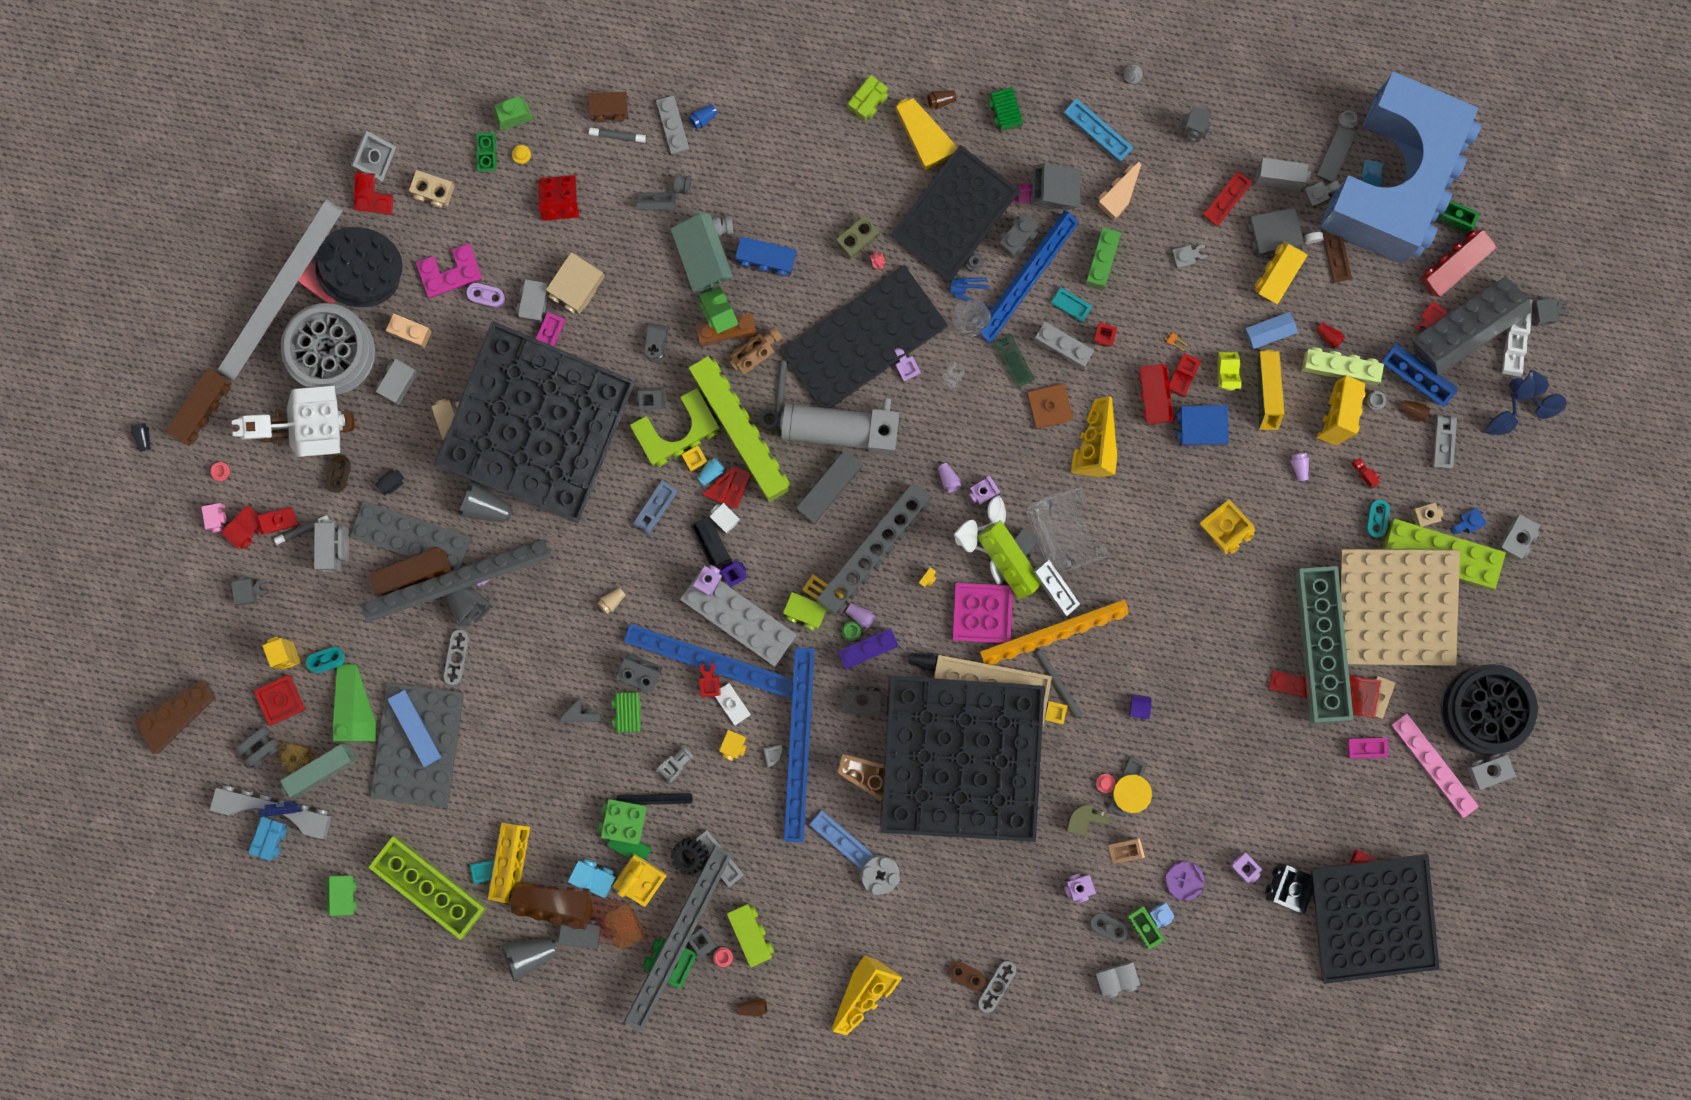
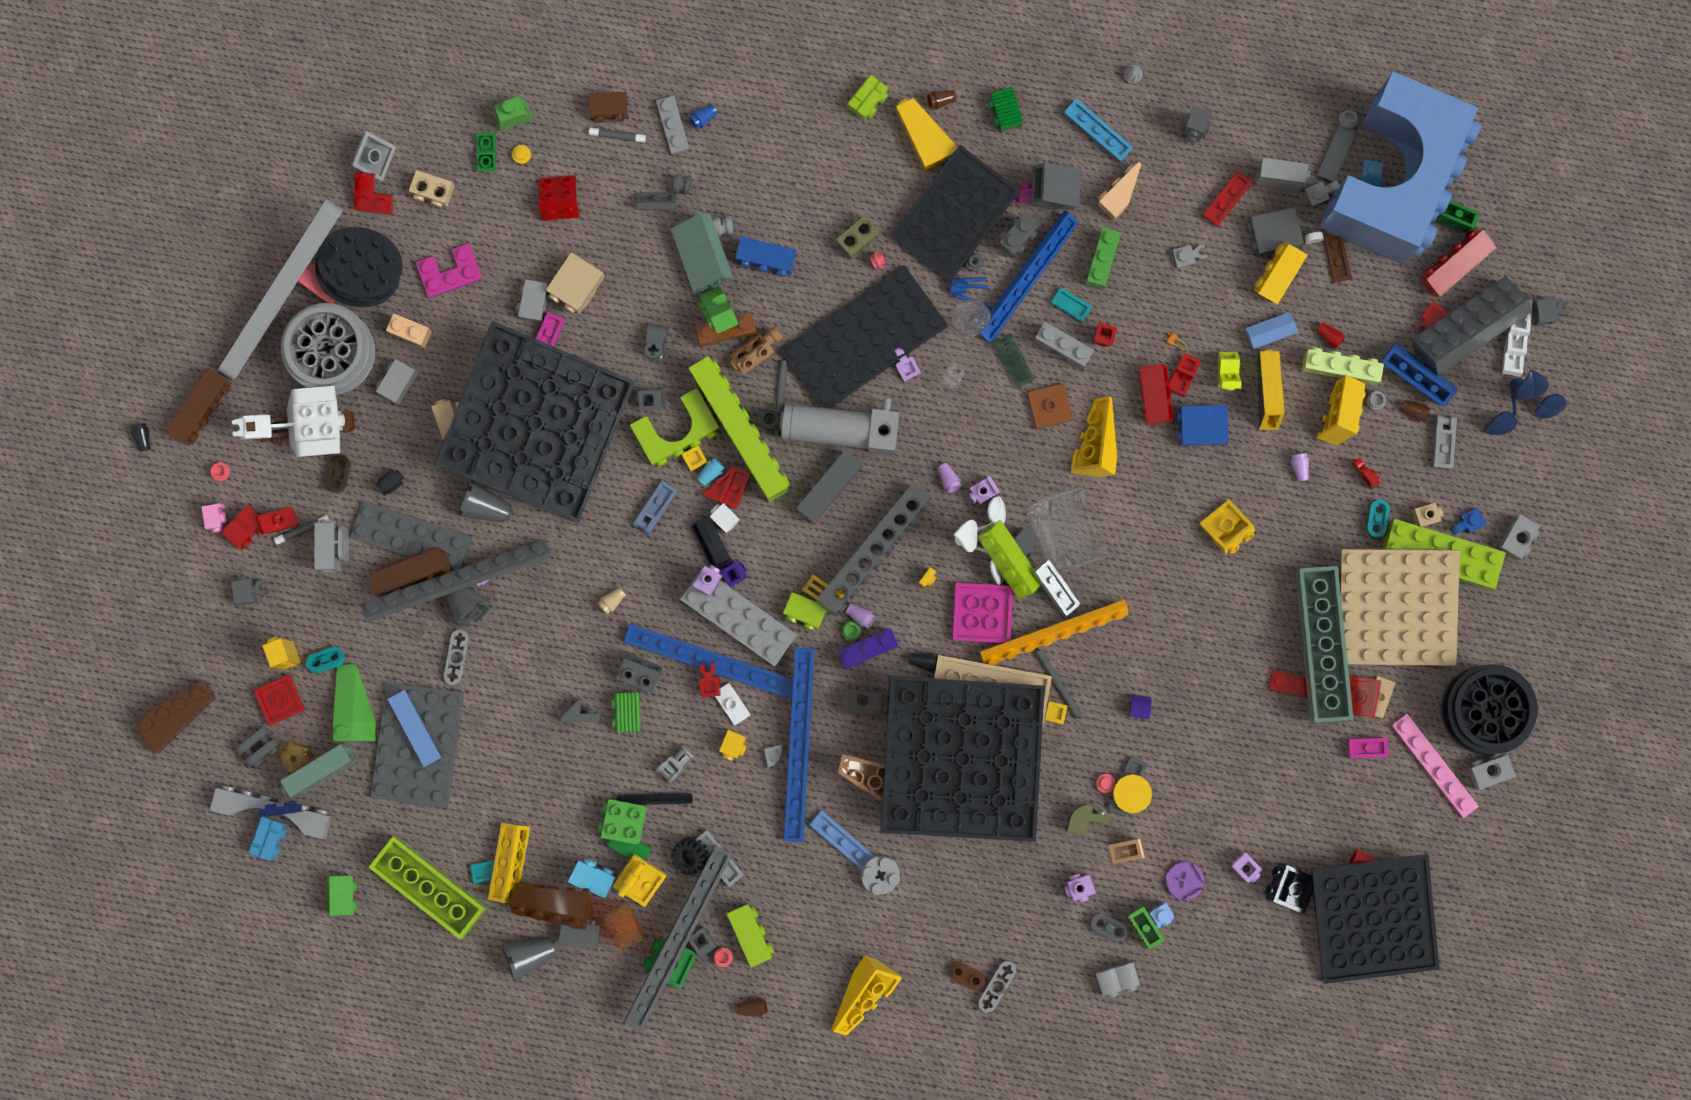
(486, 295): lavender plate -> none

